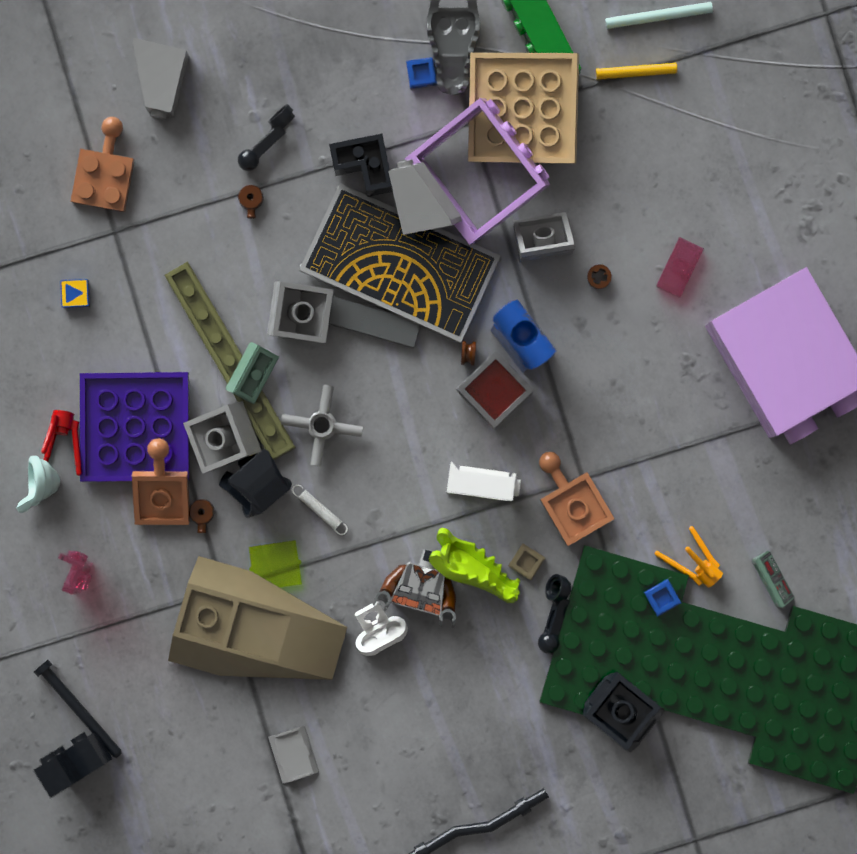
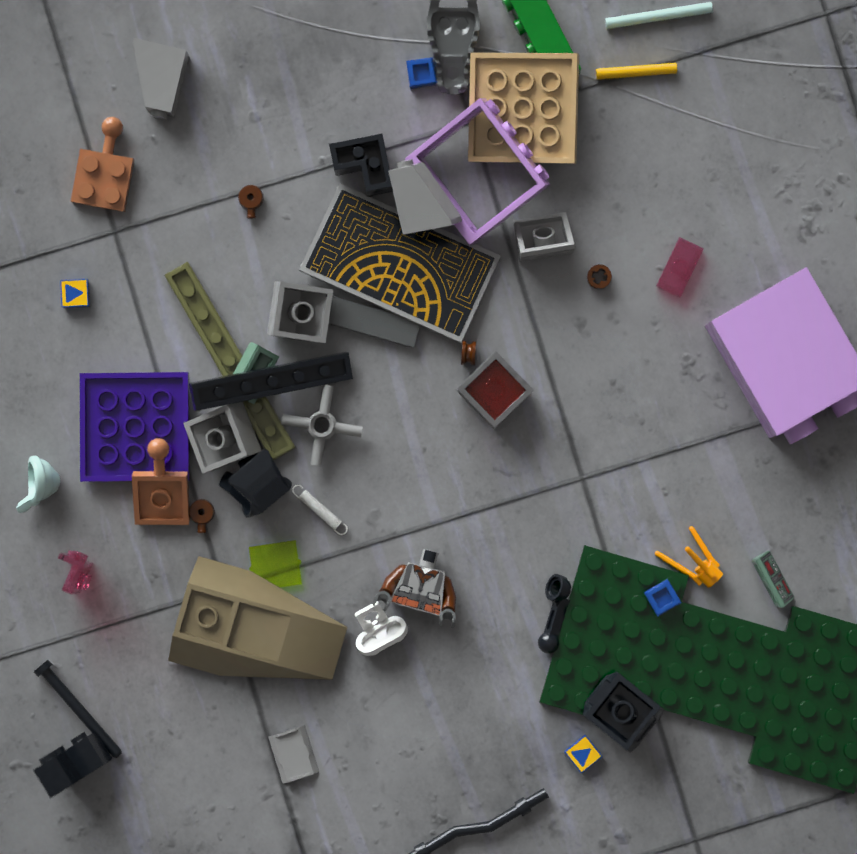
(61, 424): red plant -> none
(249, 159): black piece -> none
(270, 381): none -> black plate
(470, 566): lime animal -> none
(482, 483): white window -> none
(521, 336): blue piece -> none
(526, 561): dark tan tile -> none
(576, 505): nougat plate -> none
(583, 753): none -> tile

